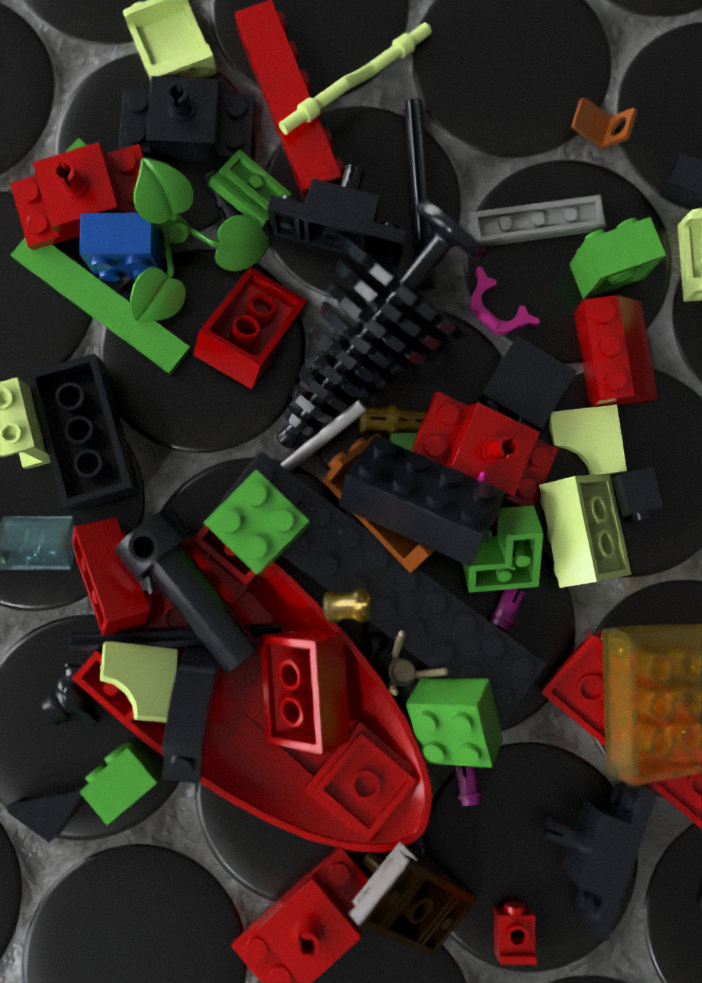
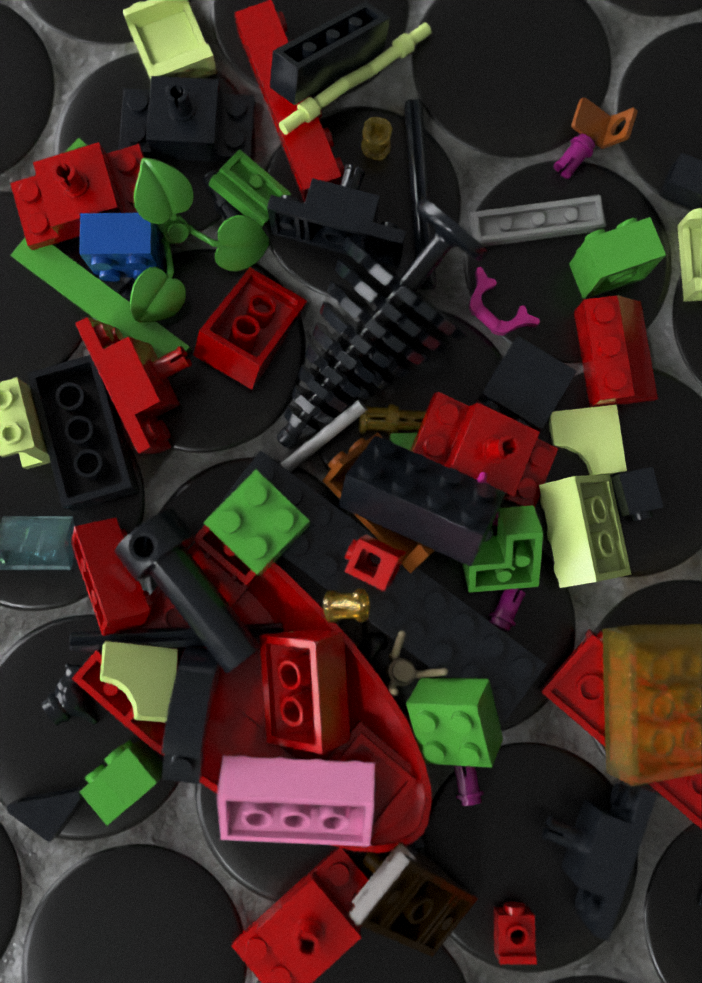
(135, 381): none -> red brick
(296, 801): none -> bright pink slope
(328, 52): none -> black brick
(362, 567): none -> red brick
(376, 138): none -> clear yellow bush
(580, 148): none -> magenta pin

